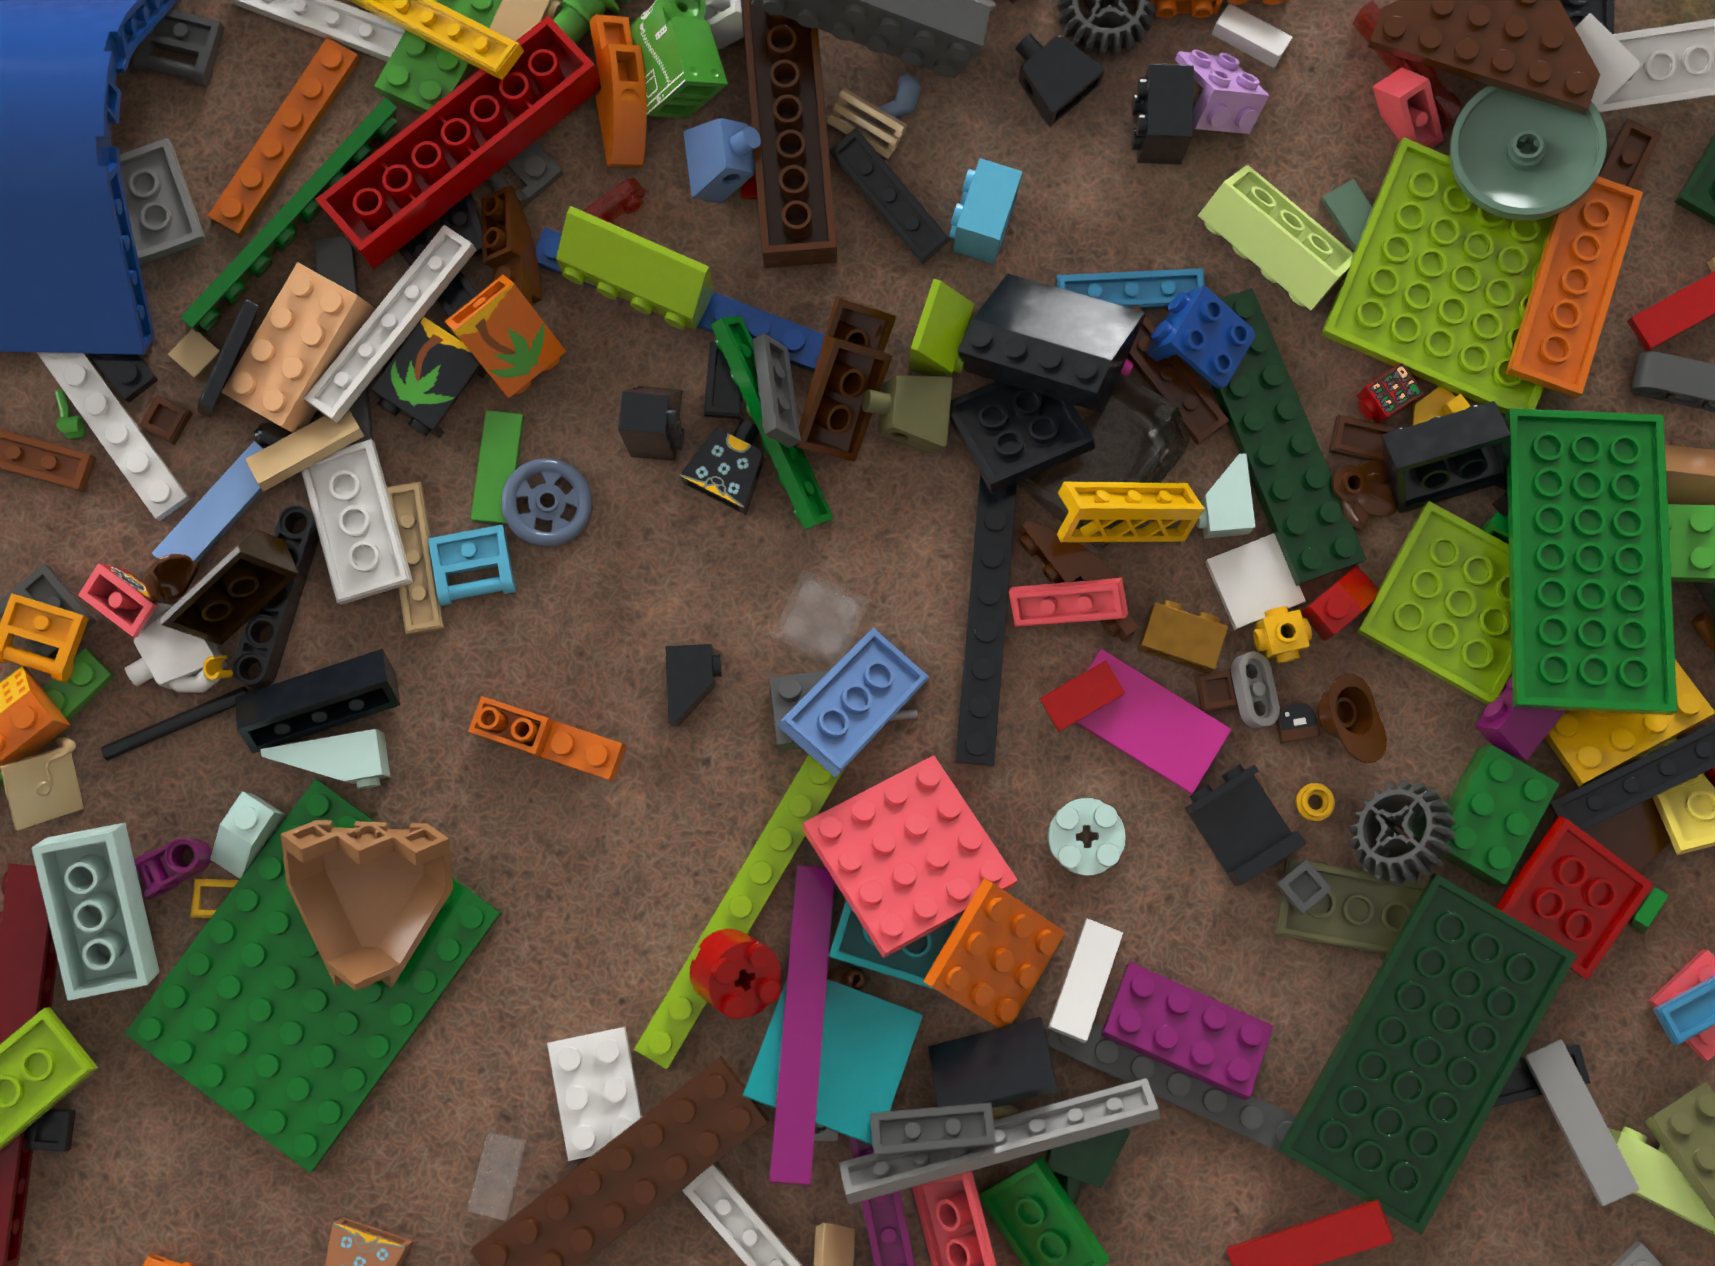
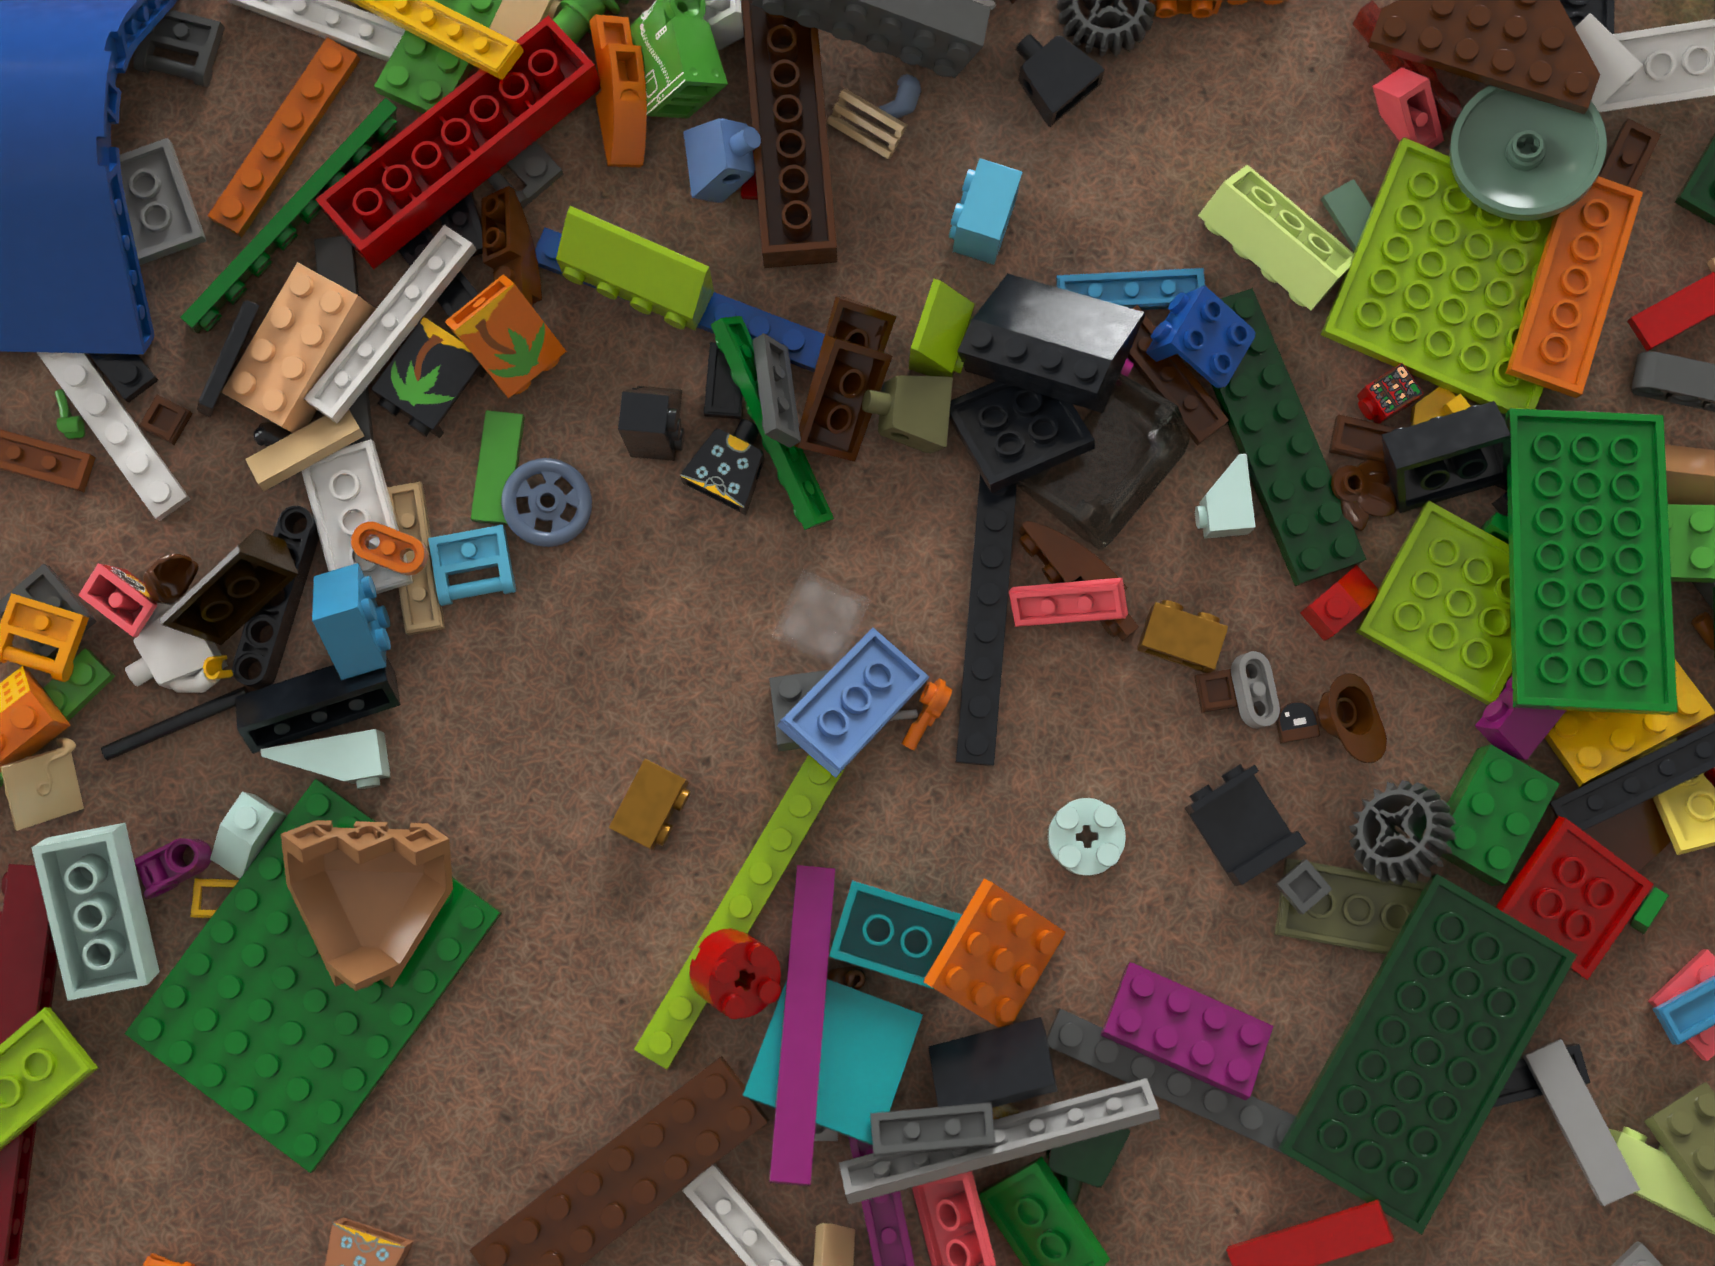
(52, 1131): black plate -> none
(195, 354): tan tile -> none
(214, 512): light blue tile -> none
(350, 621): none -> dark azure brick
(391, 548): none -> orange plate
(497, 1175): clear plate -> none
(547, 738): orange slope -> none
(594, 1089): white plate -> none
(621, 199): clear red plate -> none
(650, 805): none -> pearl gold brick
(689, 678): black slope -> none
(889, 195): black tile -> none
(907, 854): coral plate -> none
(934, 699): none -> orange plate
(1082, 696): red tile -> none
(1085, 980): white tile -> none
(1132, 503): yellow fence -> none
(1156, 727): dark pink tile -> none
(1163, 114): black brick -> none
(1229, 95): lavender bracket -> none
(1251, 35): white slope -> none
(1253, 581): white tile -> none
(1270, 640): yellow brick -> none
(1325, 796): yellow plate -> none

